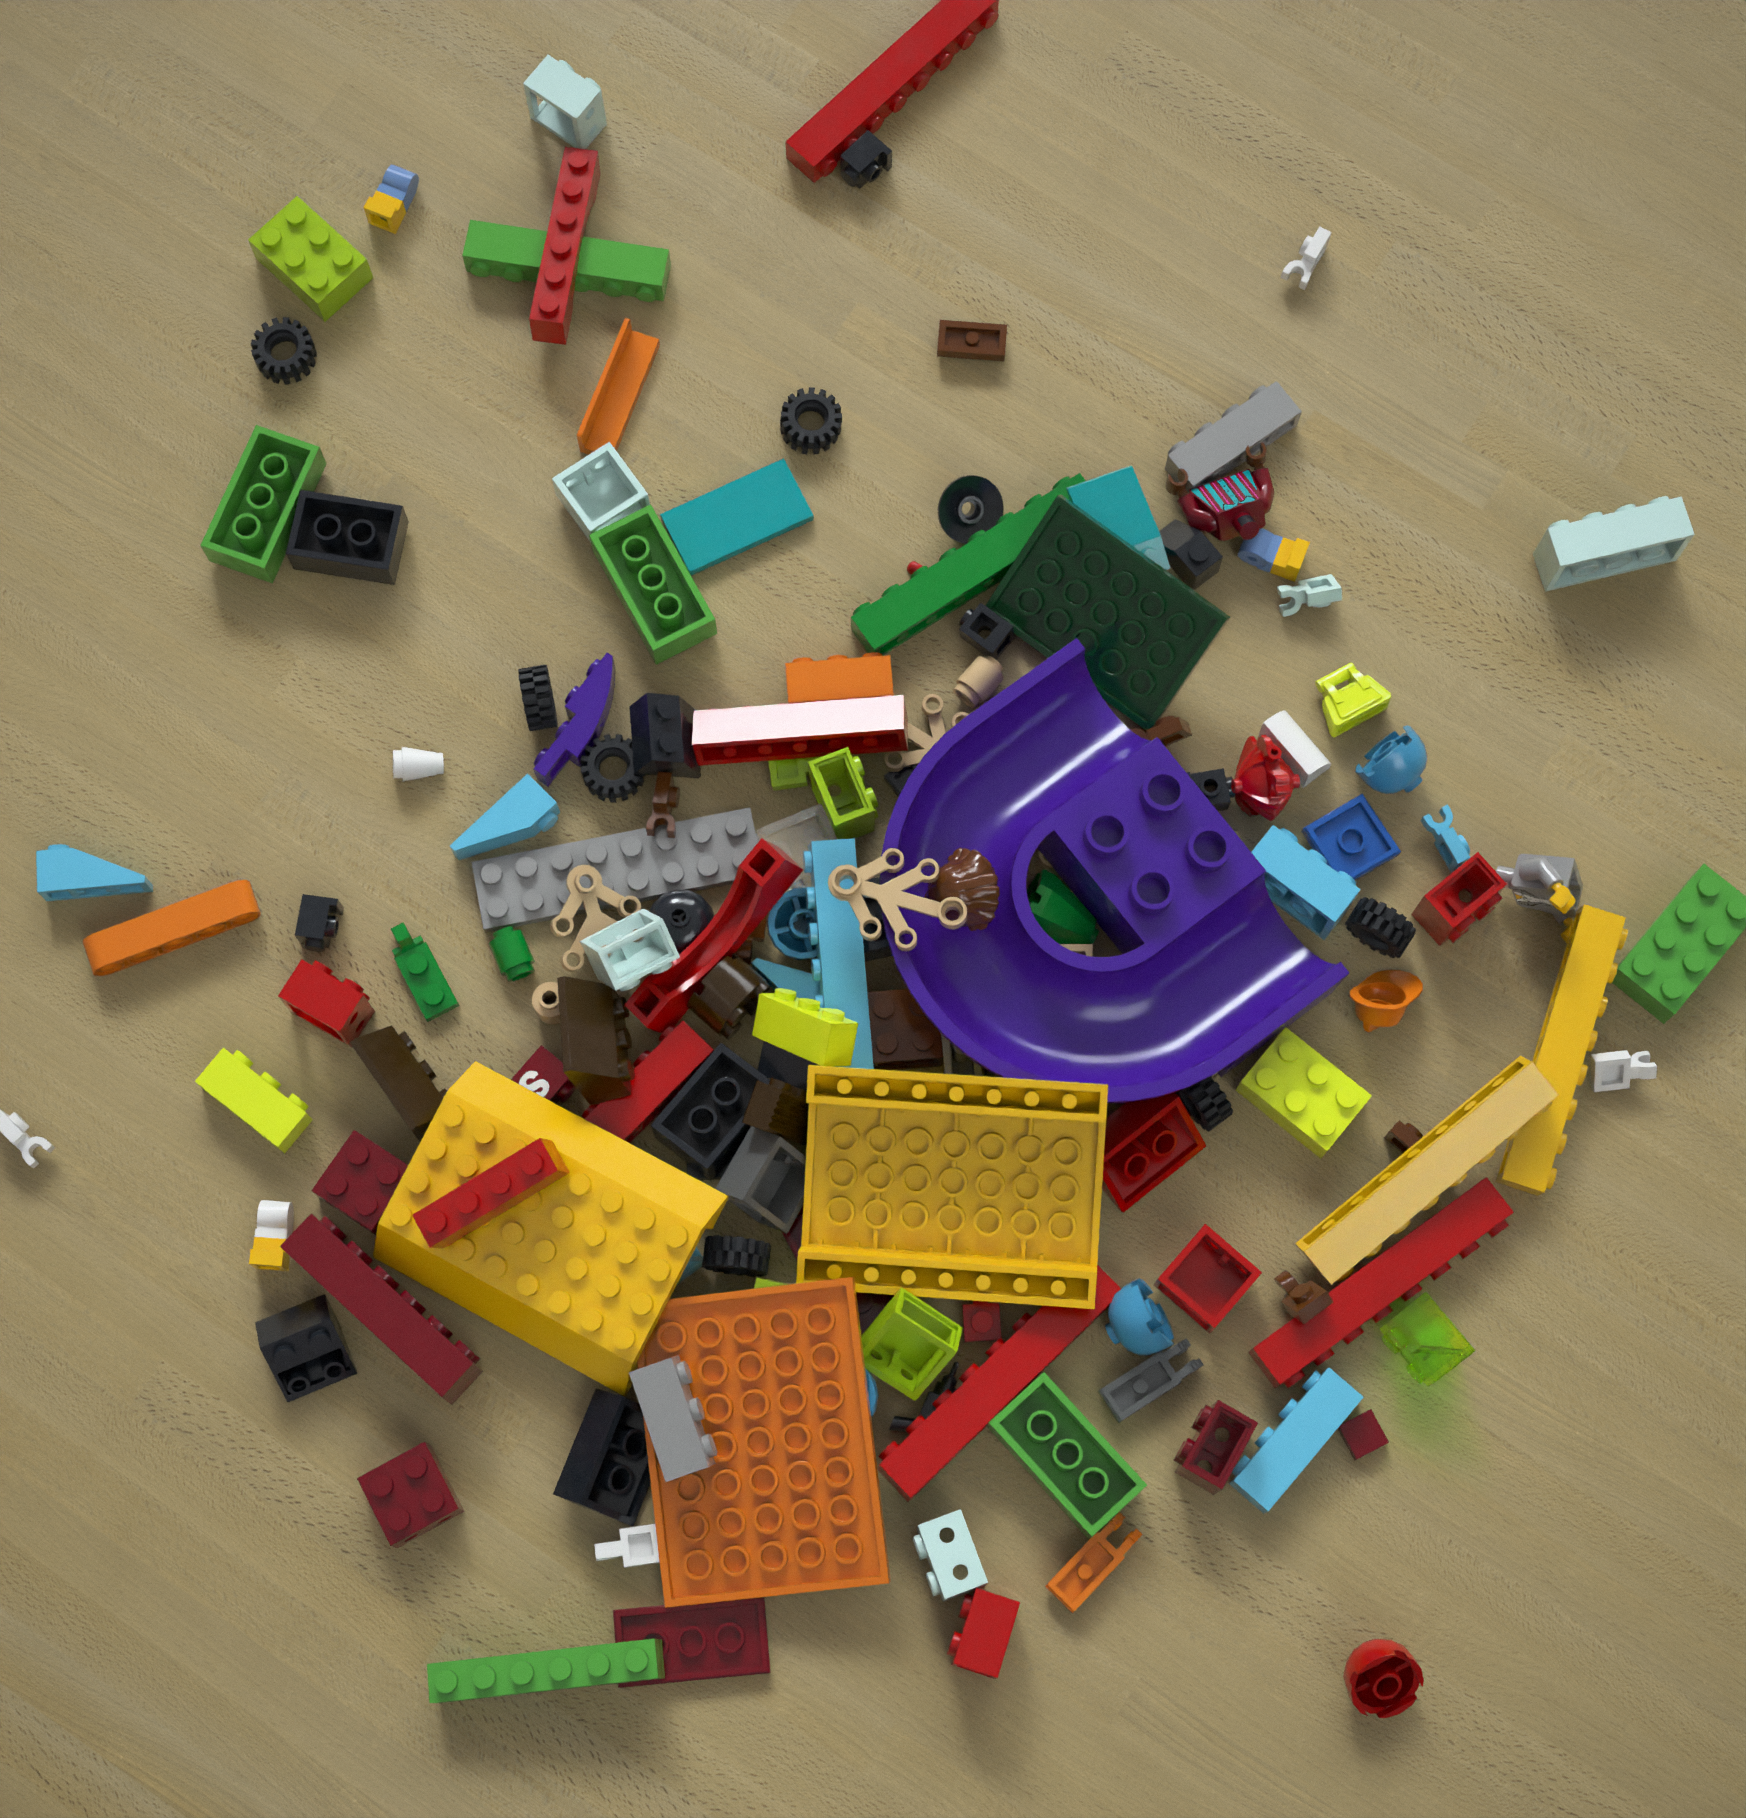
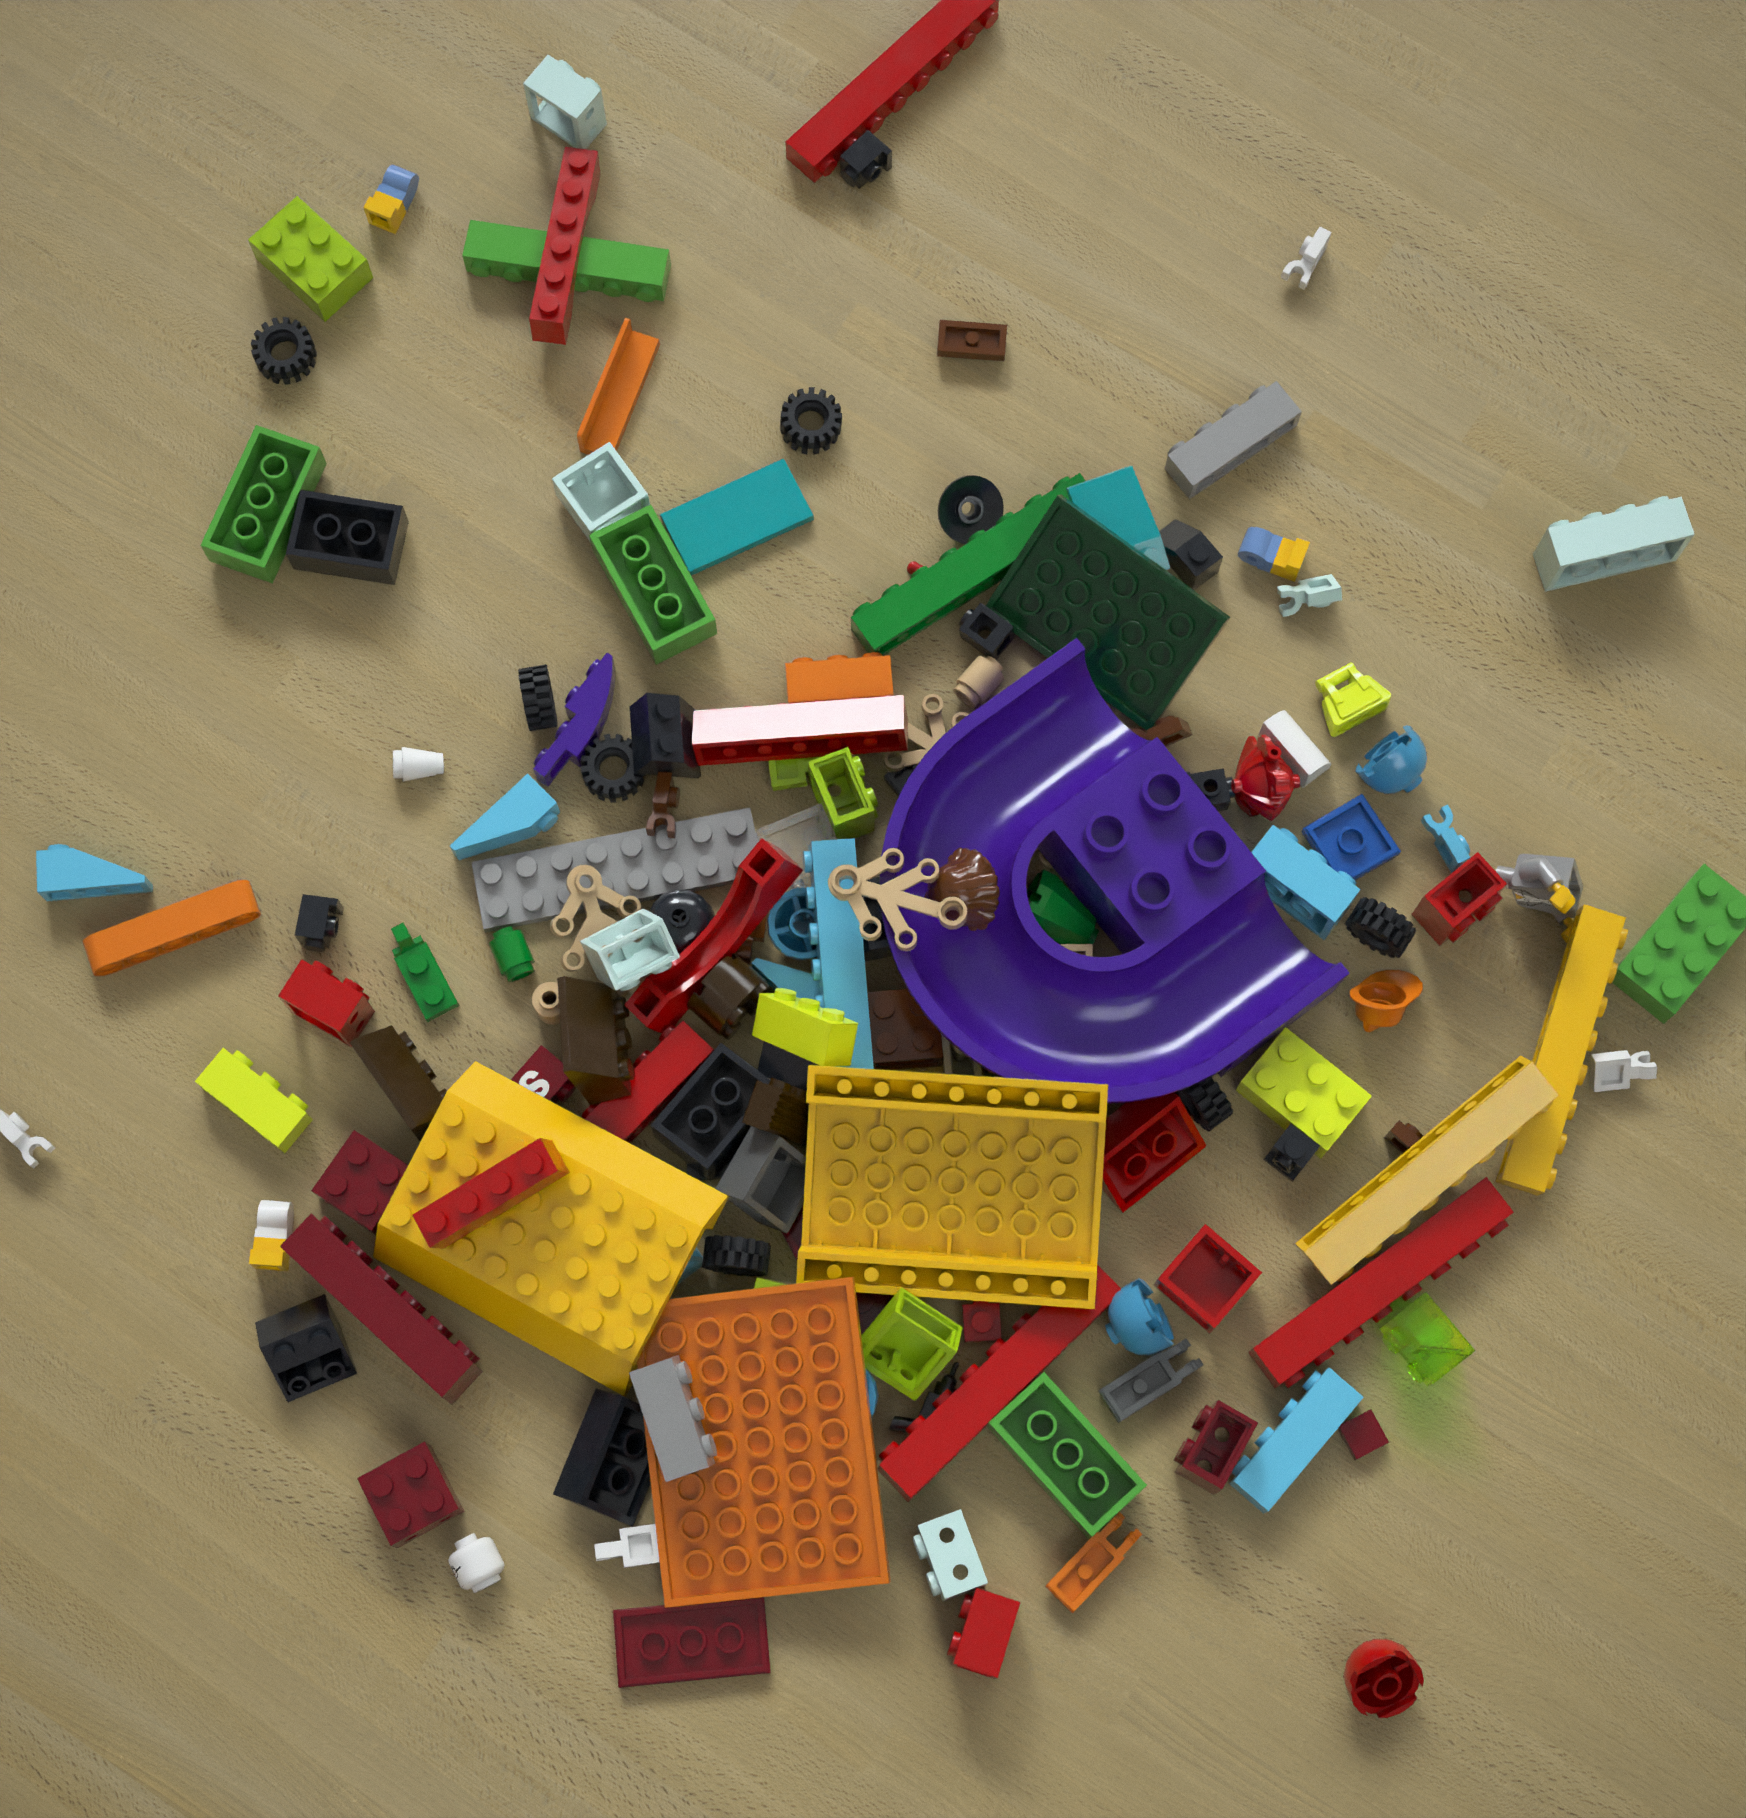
(476, 1563): none -> white head
(545, 1671): bright green brick -> none
(1230, 504): dark red torso -> none
(1291, 1152): none -> black brick
(1302, 1300): reddish brown plate -> none

